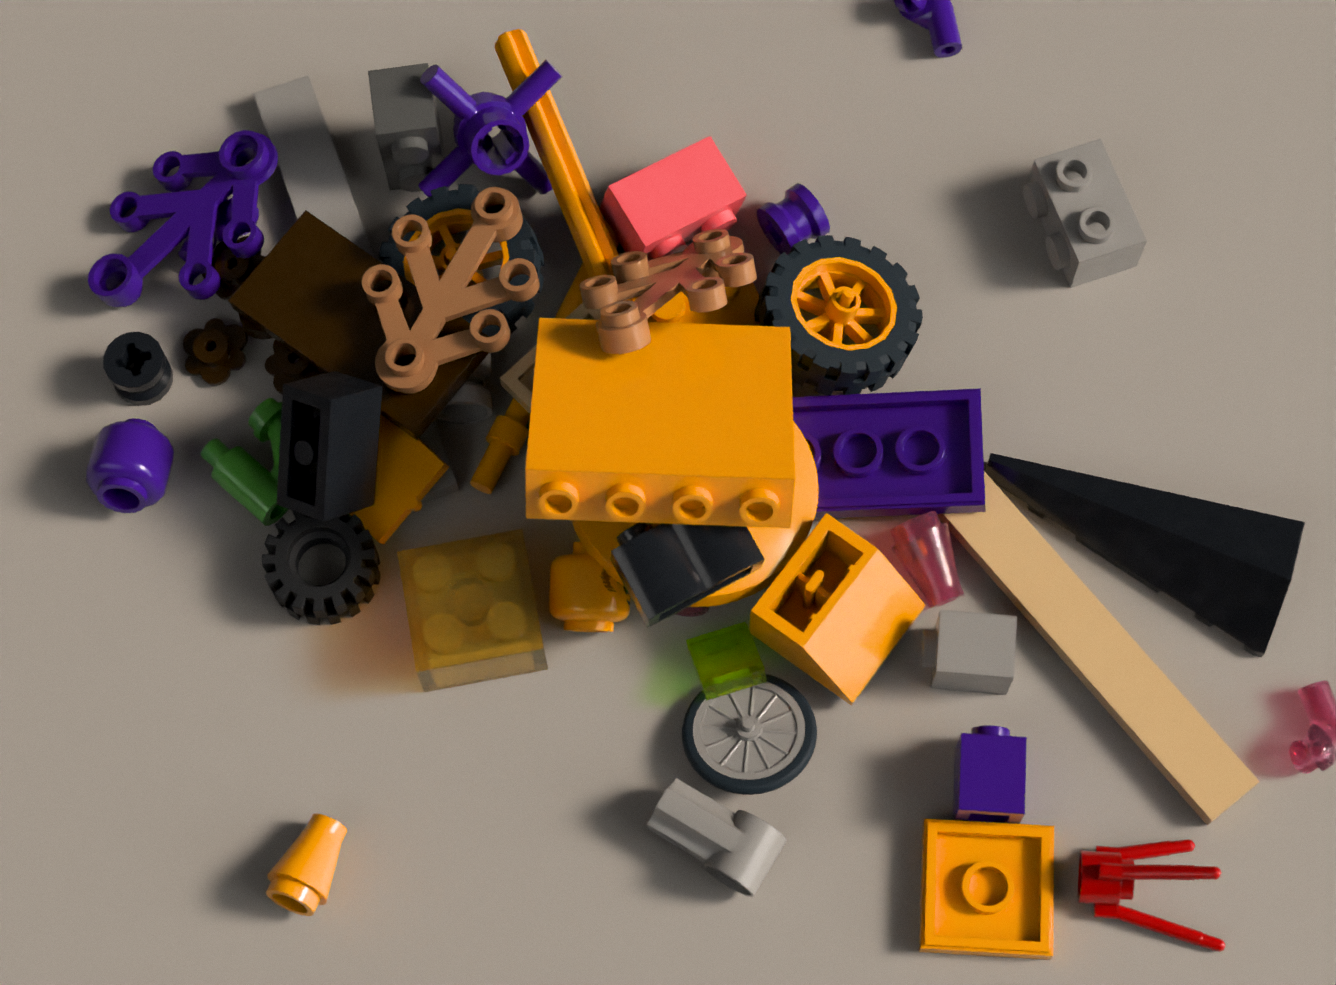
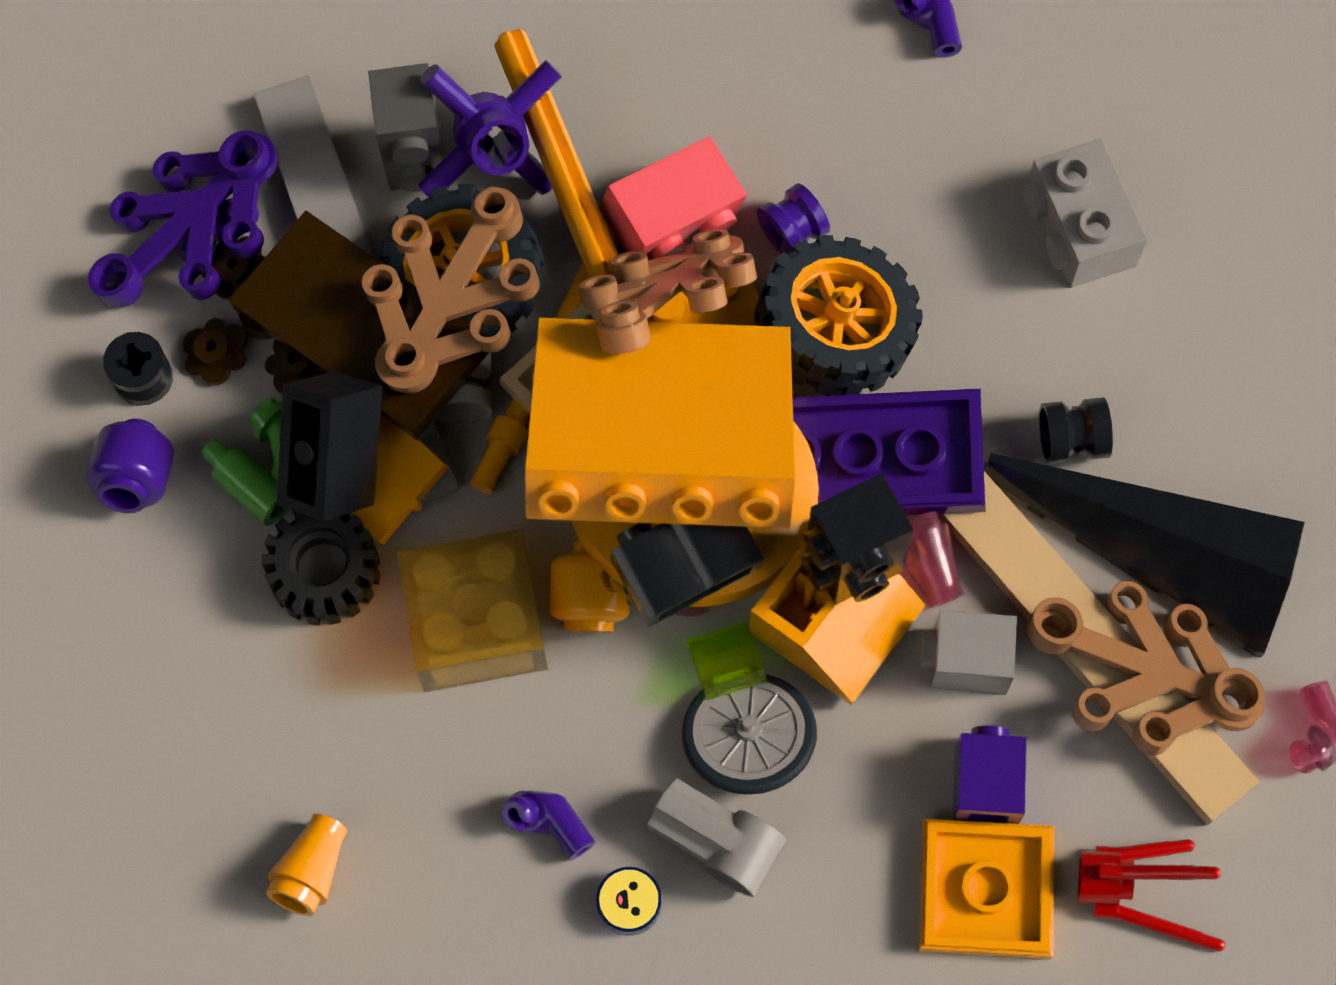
(547, 814): none -> dark purple arm
(629, 901): none -> light yellow tile
(857, 541): none -> black brick
(1081, 429): none -> black wheel
(1154, 668): none -> medium nougat plant

